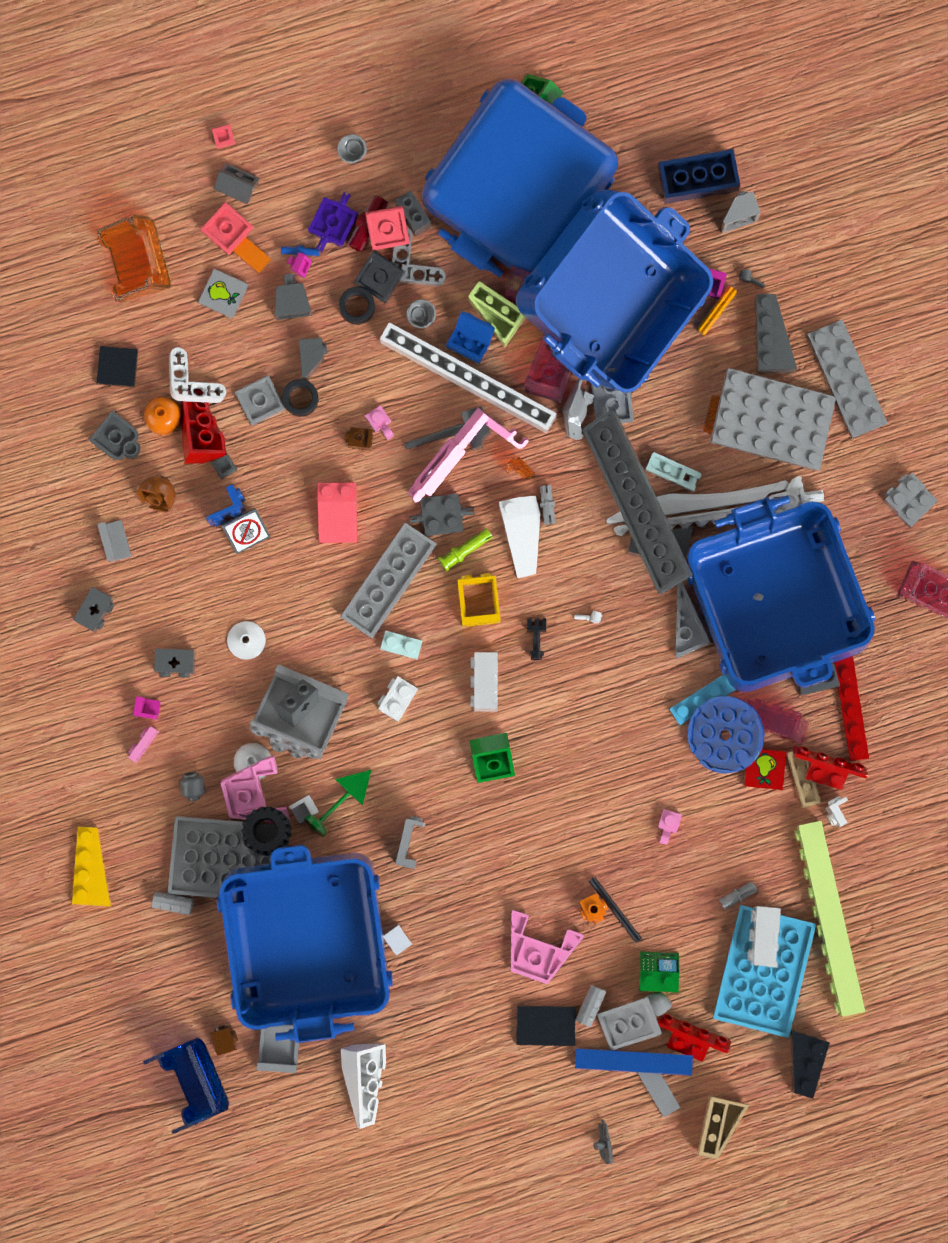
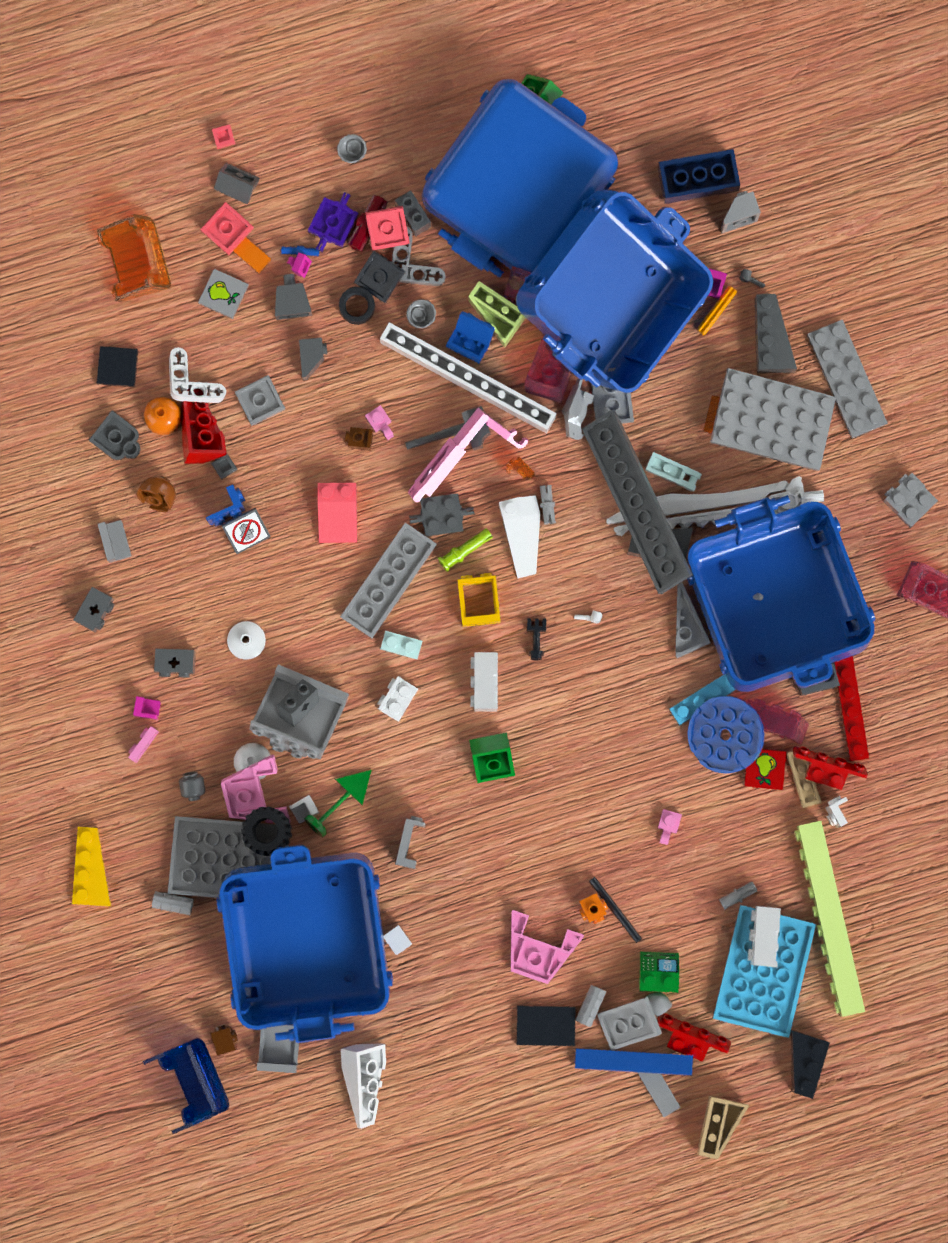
(300, 383): black tyre -> none
(604, 1143): dark grey piece -> none

